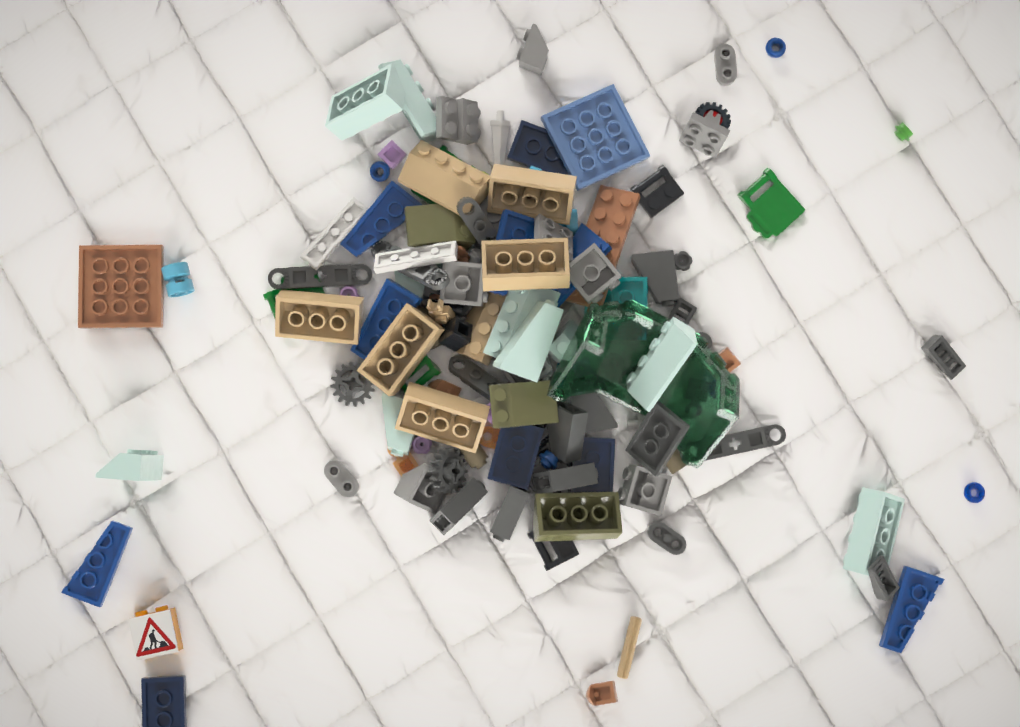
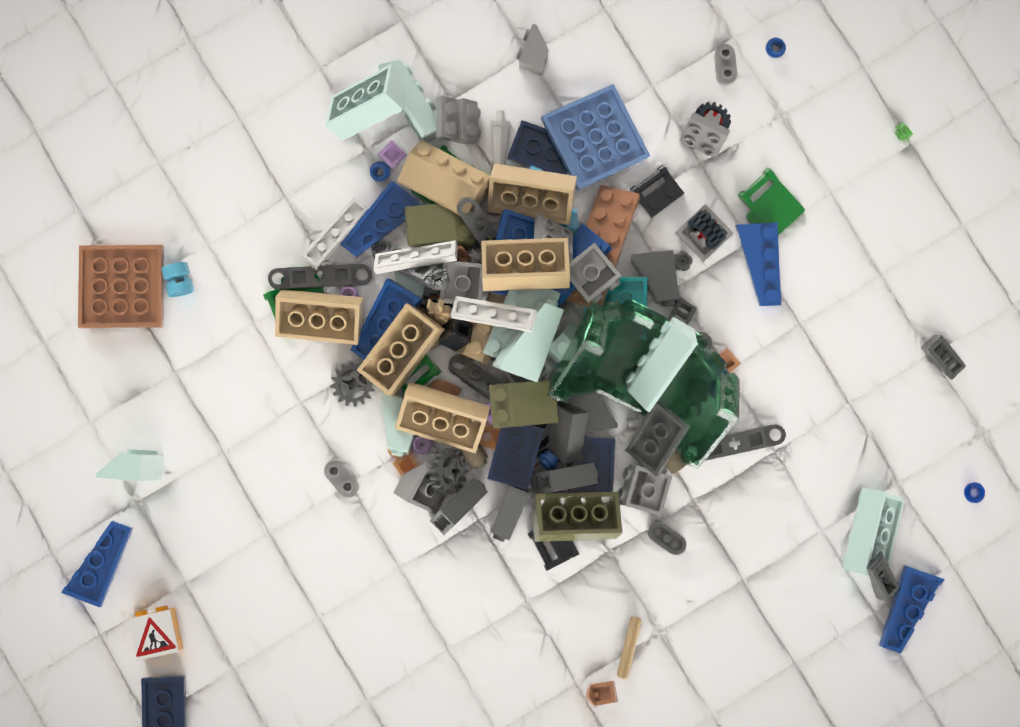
(494, 314): none -> white tile
(704, 233): none -> plate
(762, 260): none -> blue wing

